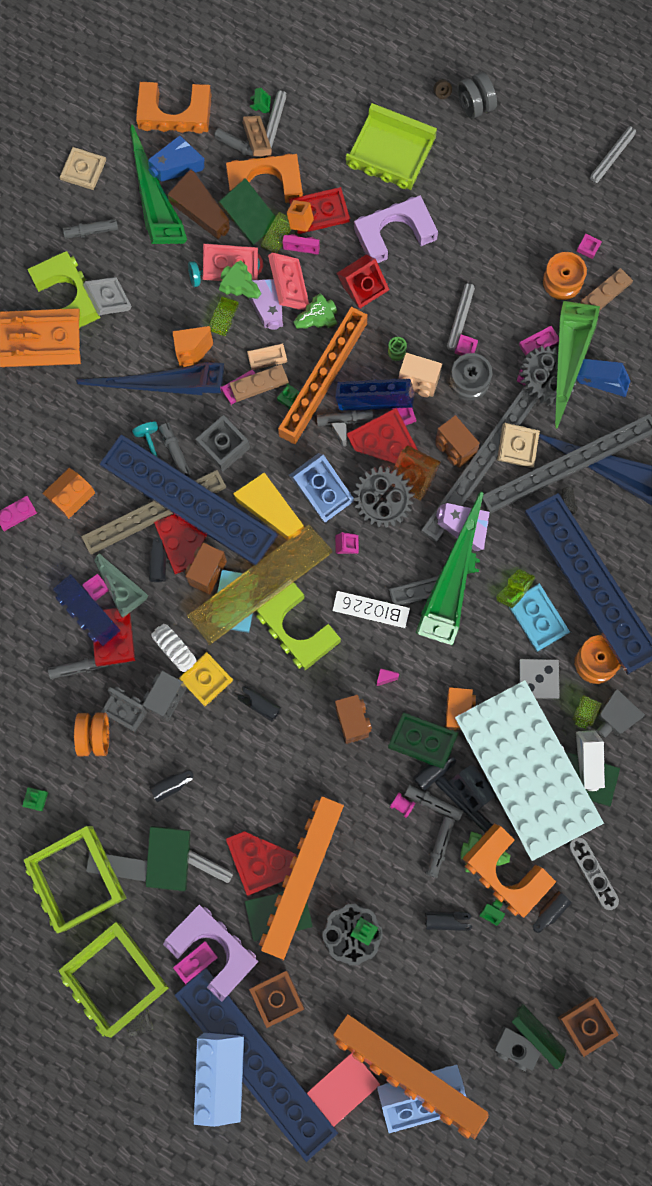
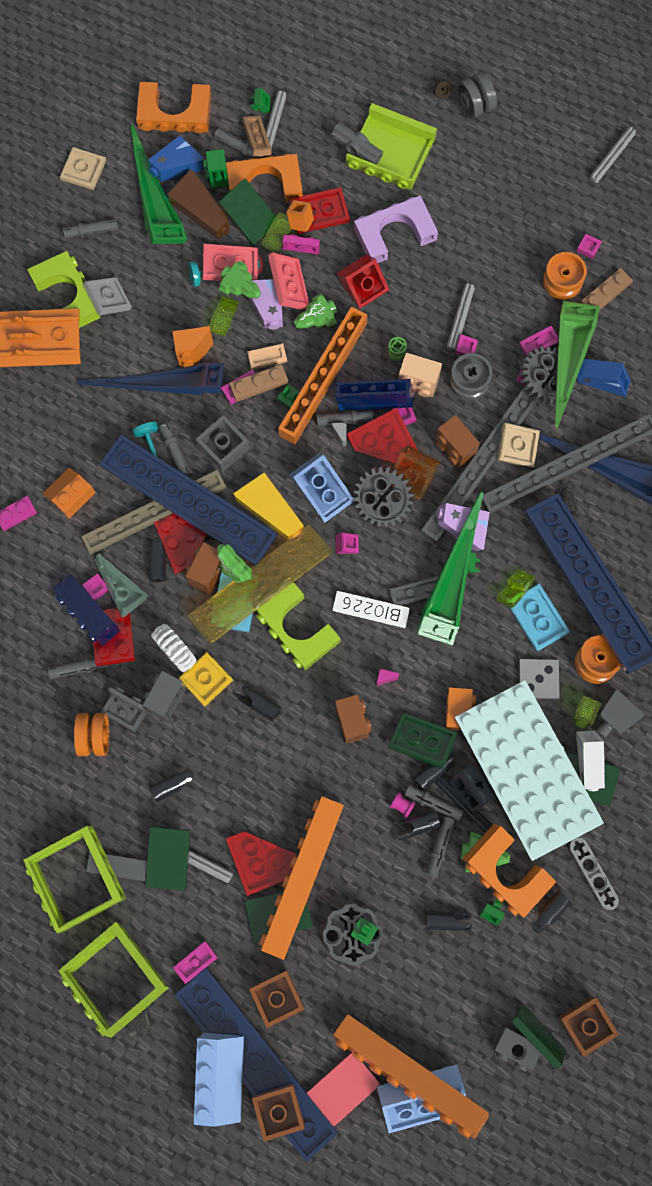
(35, 799): green tile -> none
(202, 925): lavender arch -> none
(216, 169): none -> green brick
(232, 564): none -> bright green rock
(278, 1112): none -> dark orange brick
(357, 144): none -> dark grey piece
(421, 823): none -> black piece

